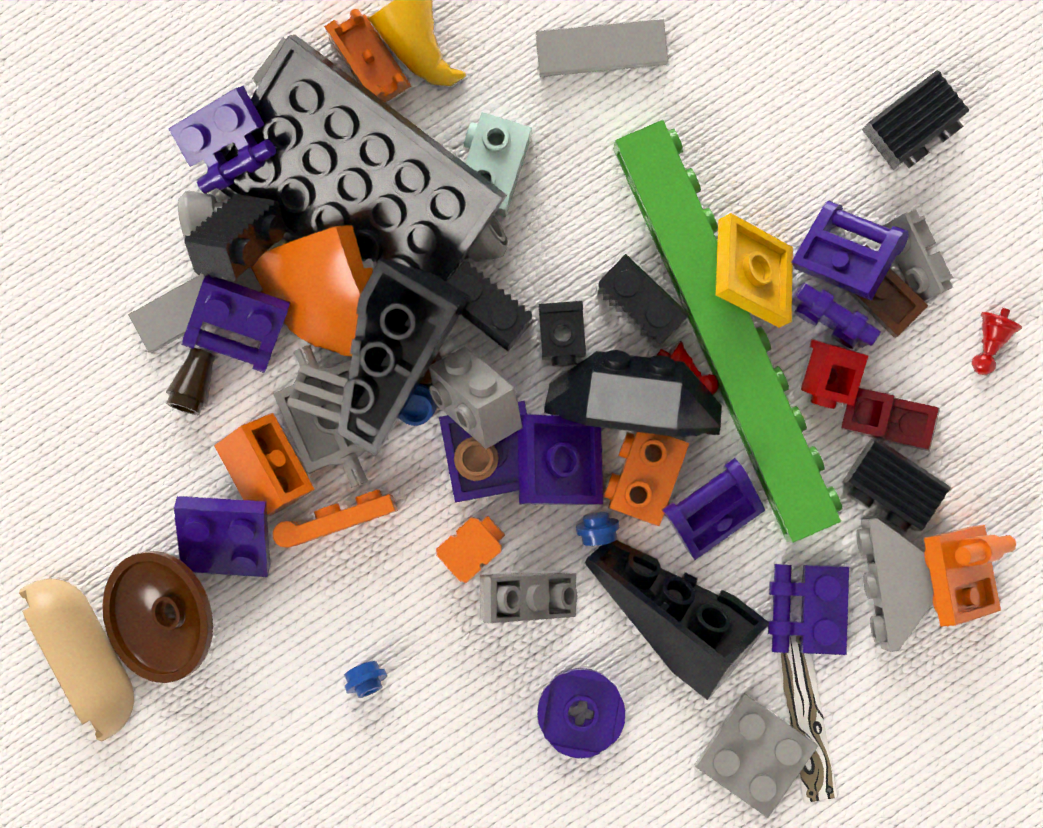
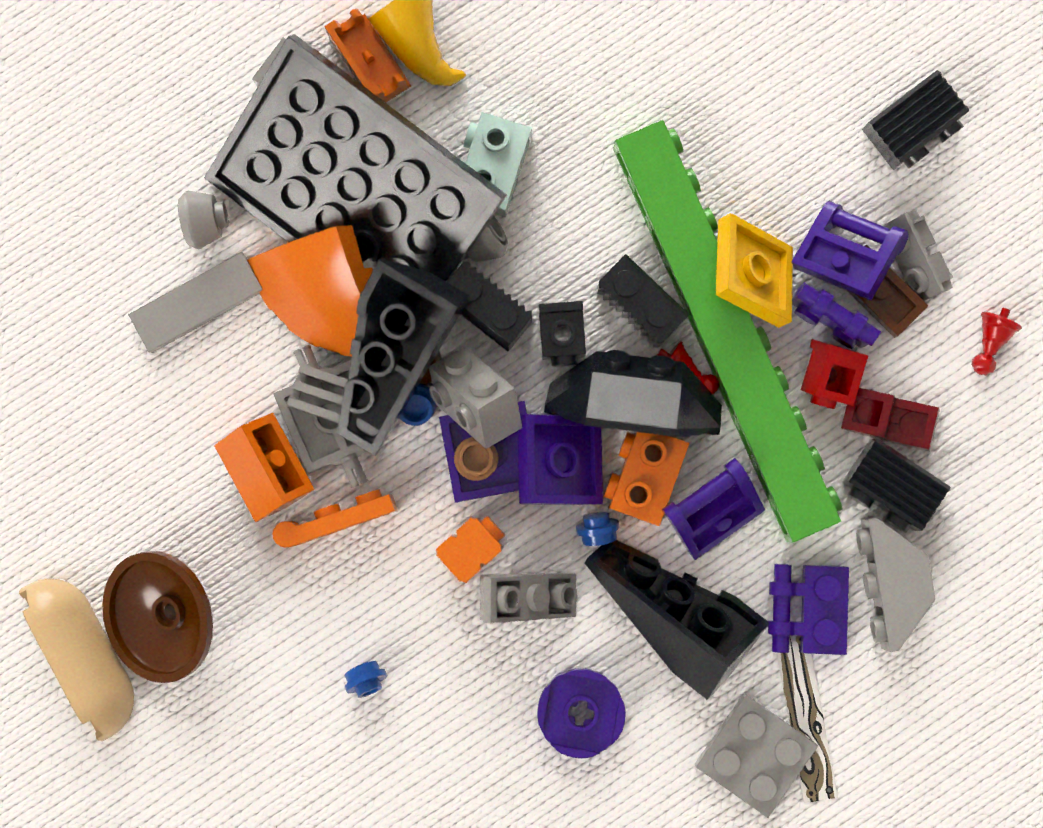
(192, 383): dark brown cone -> none
(216, 127): plate -> none
(223, 536): dark purple plate -> none
(235, 236): black brick -> none
(238, 311): dark purple plate -> none
(601, 48): light grey tile -> none
(964, 572): orange plate -> none

